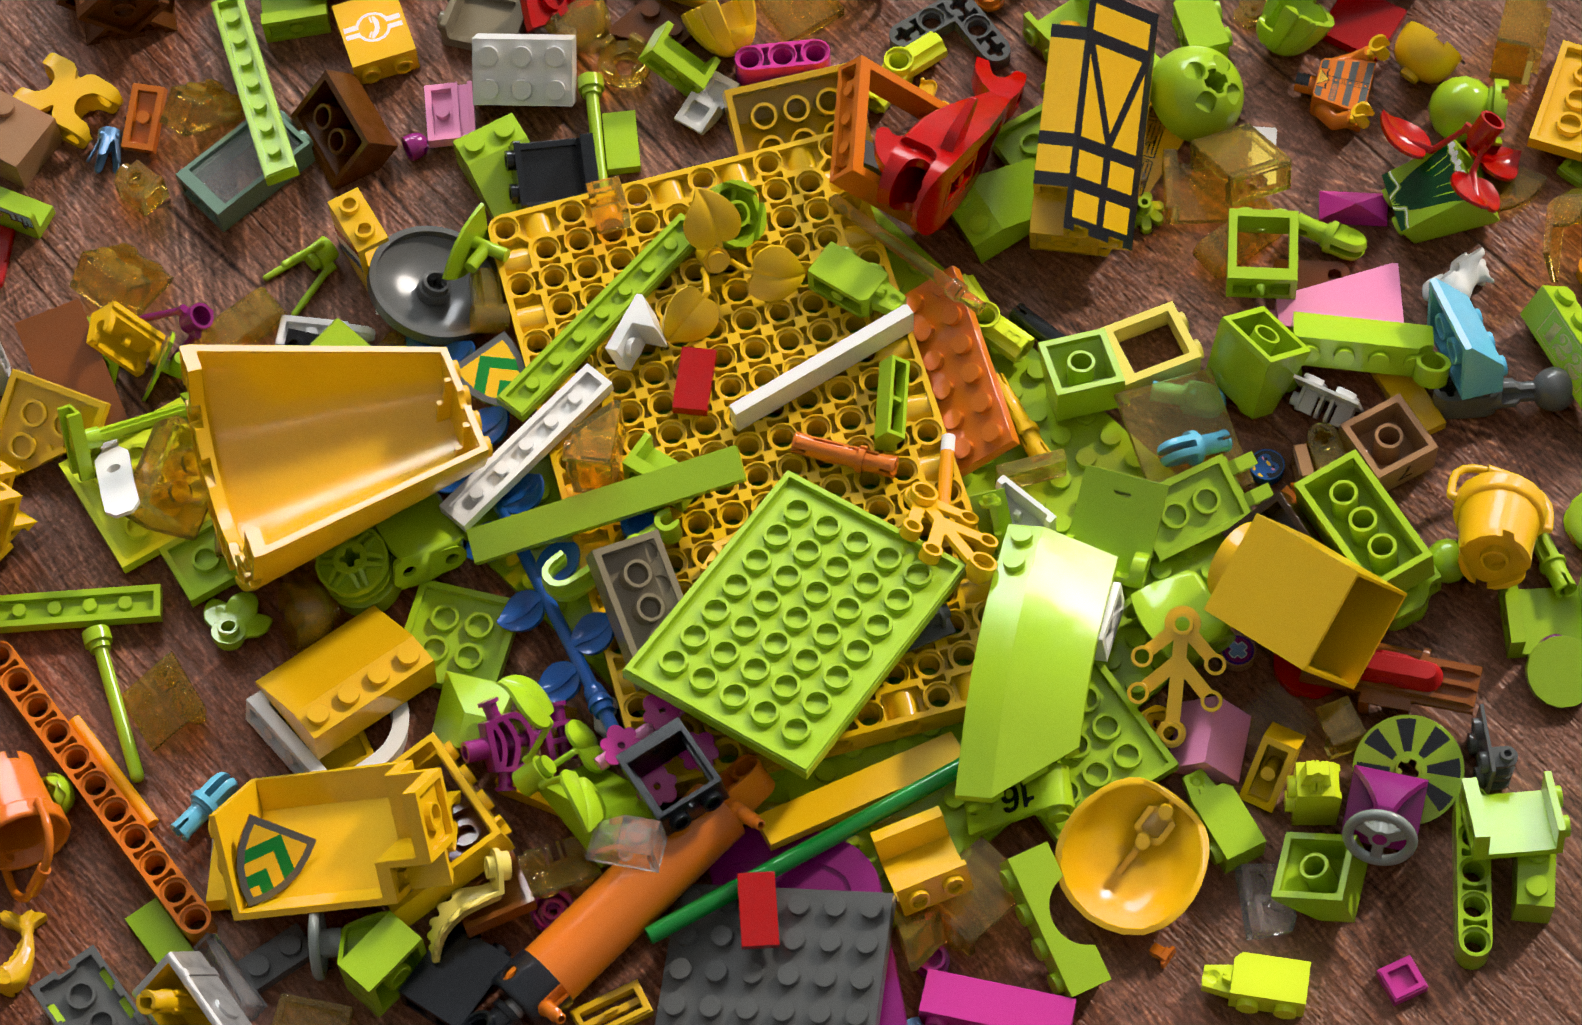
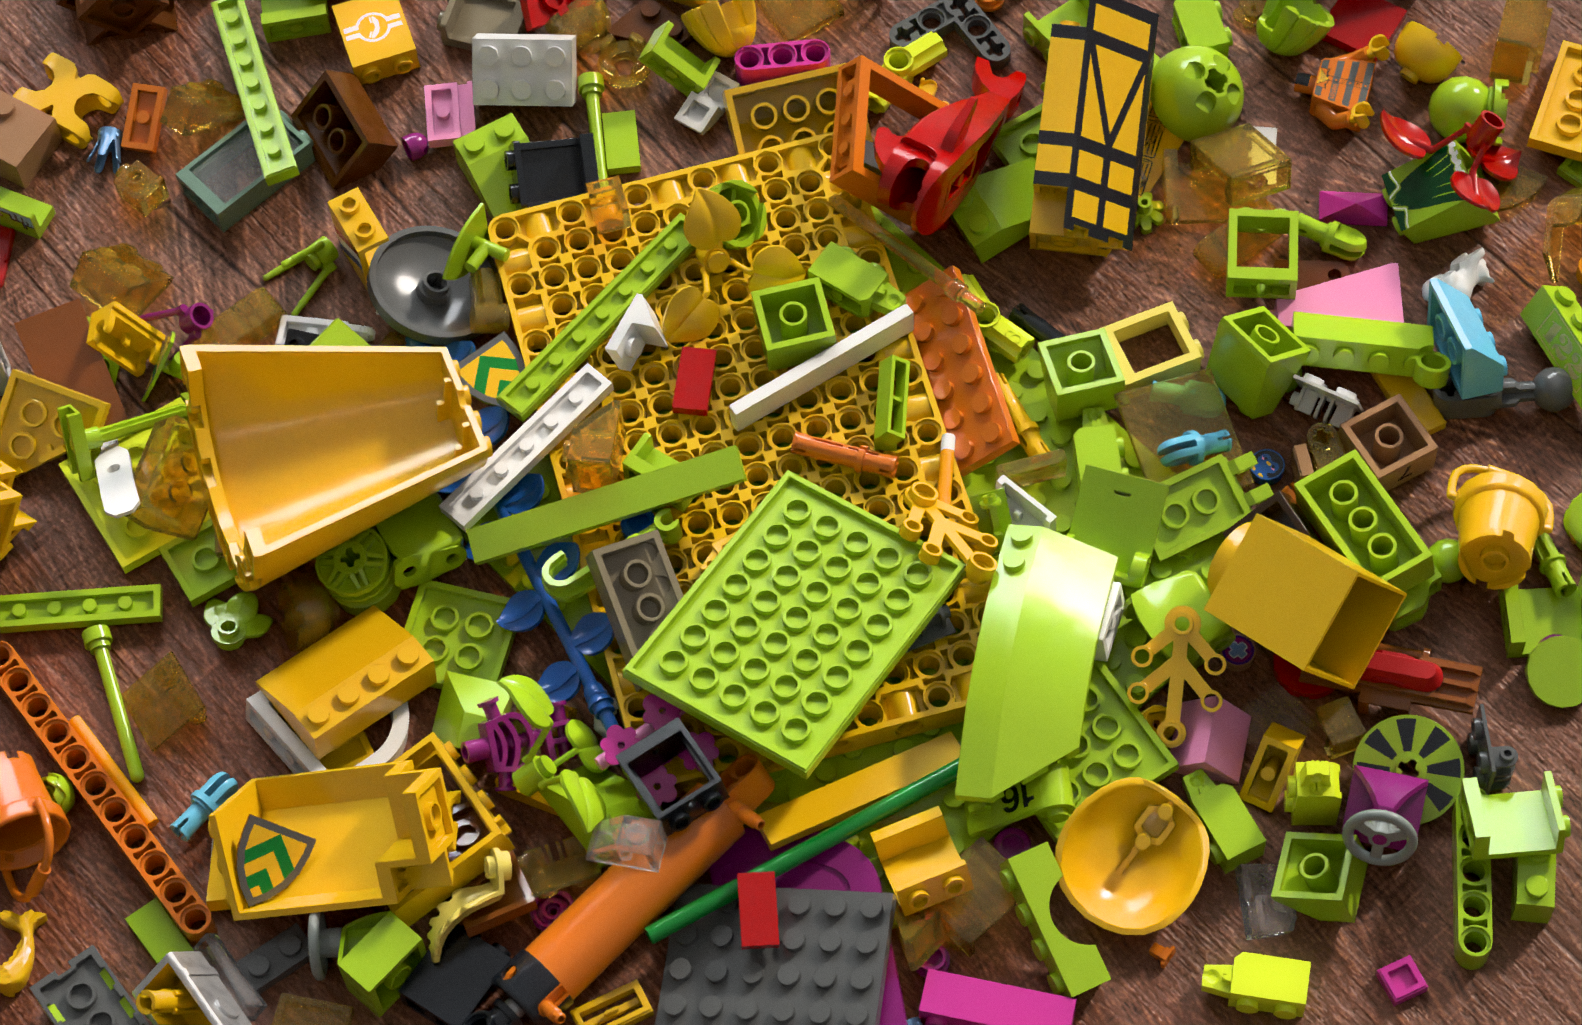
(792, 322): none -> lime brick
(1012, 842): none -> magenta tile
(1097, 444): none -> lime hinge

